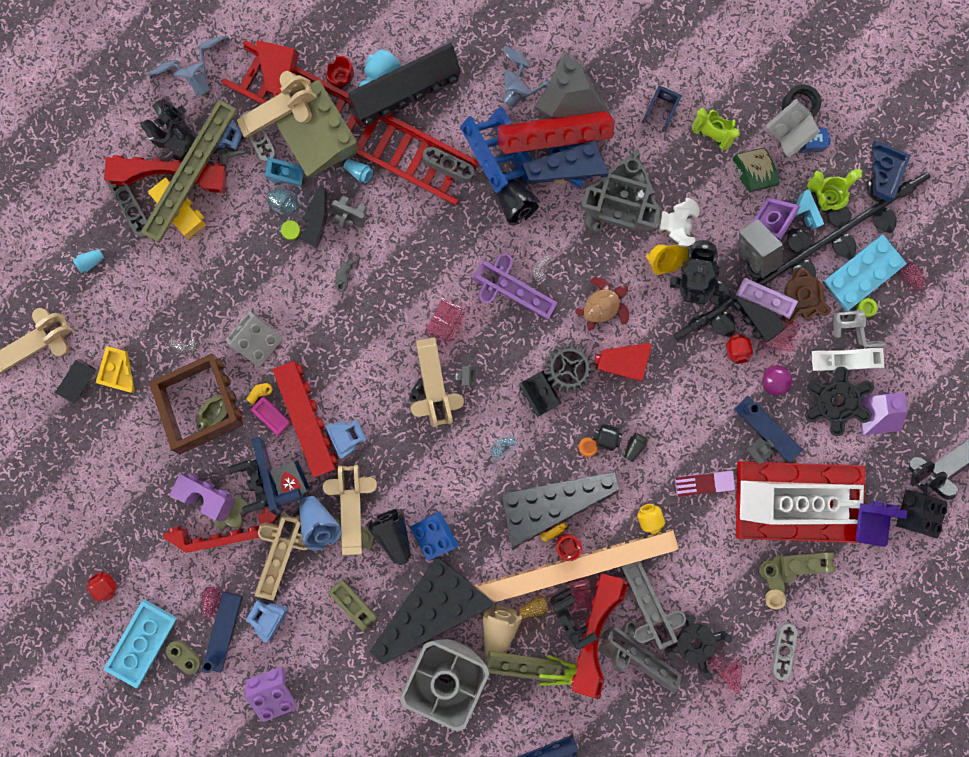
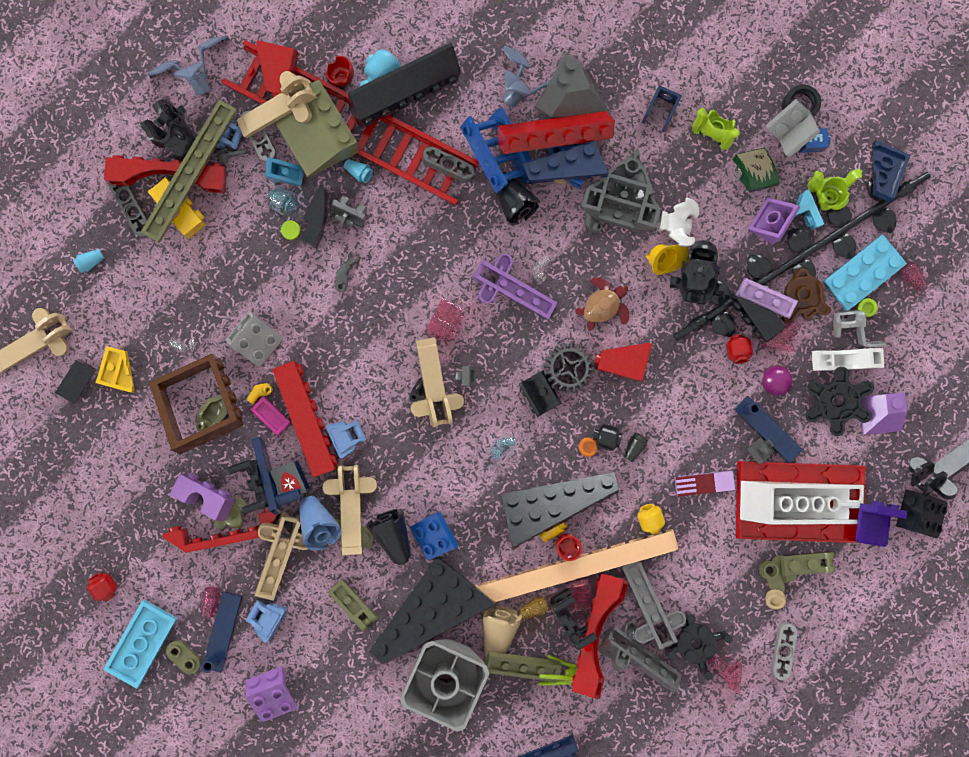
(760, 248): dark grey brick -> none

